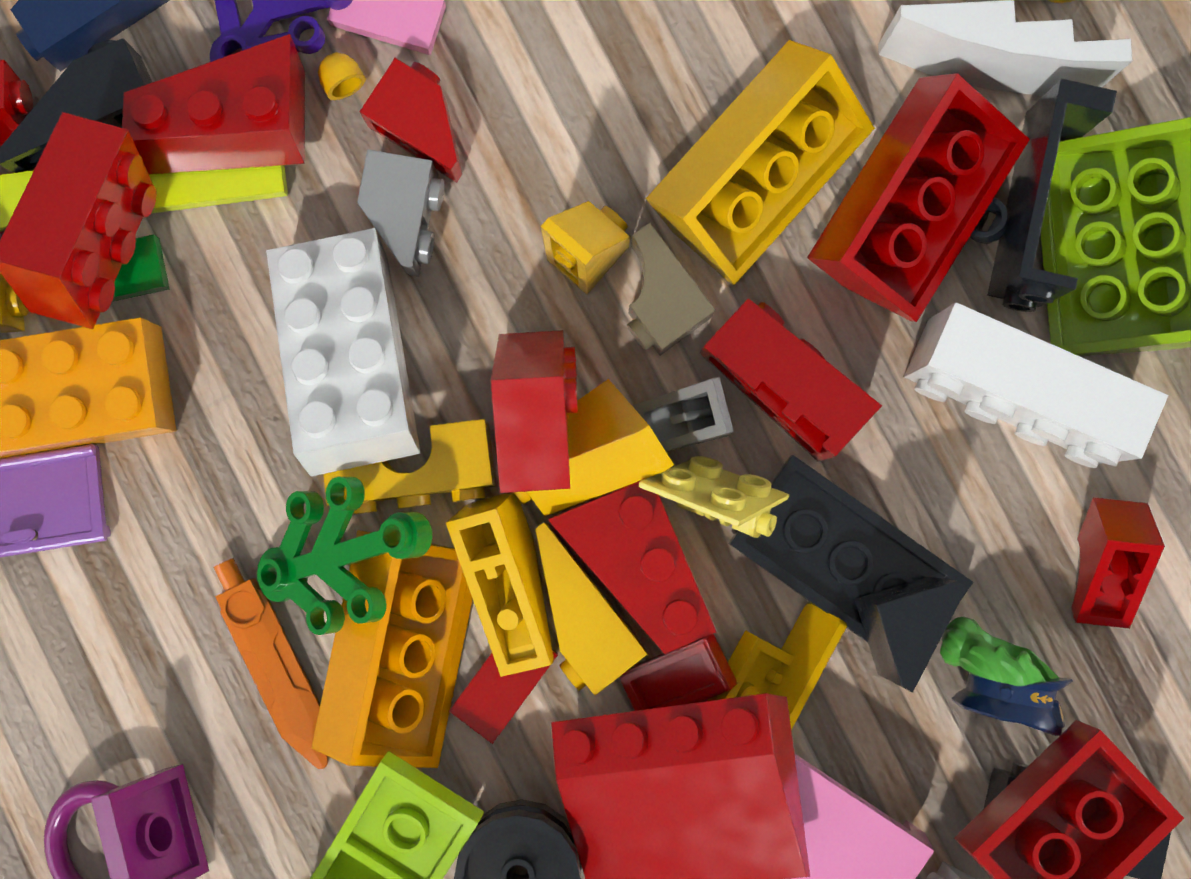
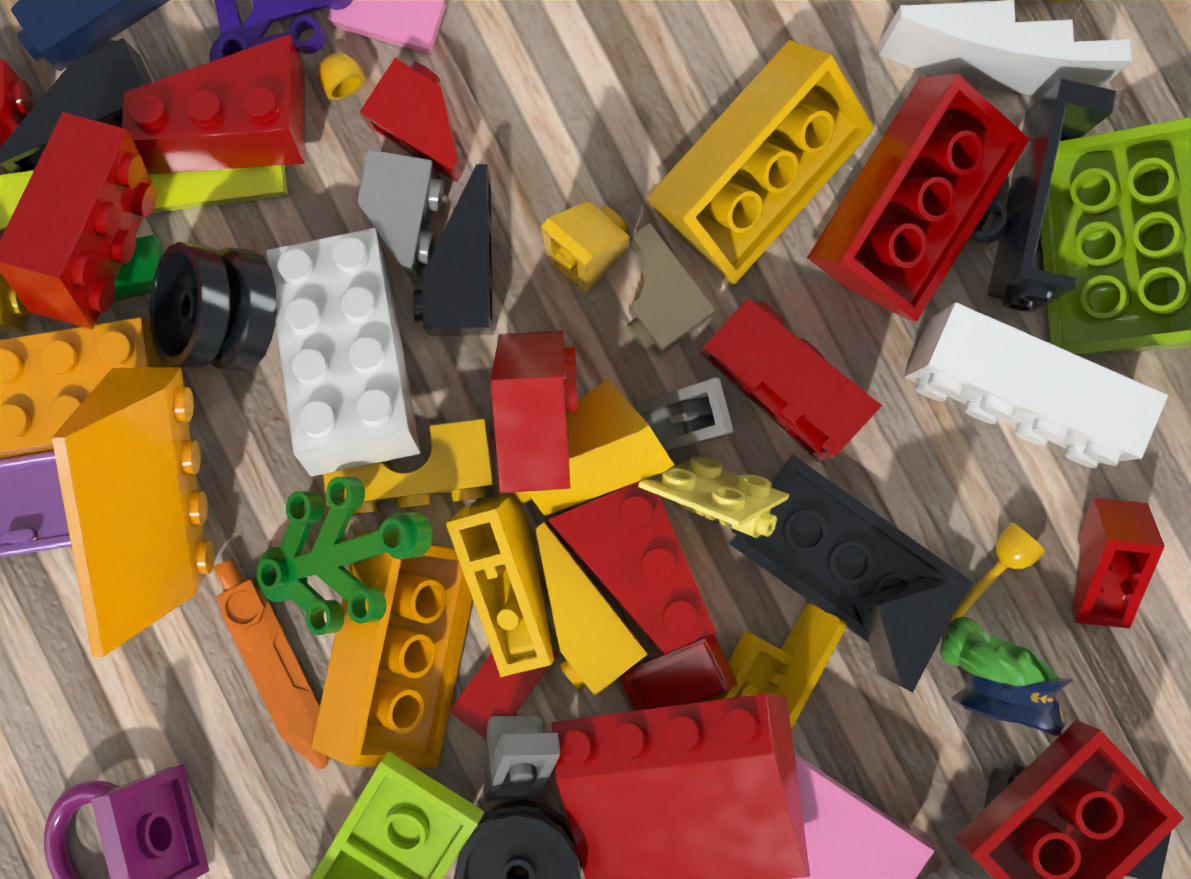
(133, 502): none -> light orange slope
(212, 307): none -> black wheel
(459, 274): none -> black slope
(518, 757): none -> light grey slope
(1014, 551): none -> yellow hinge

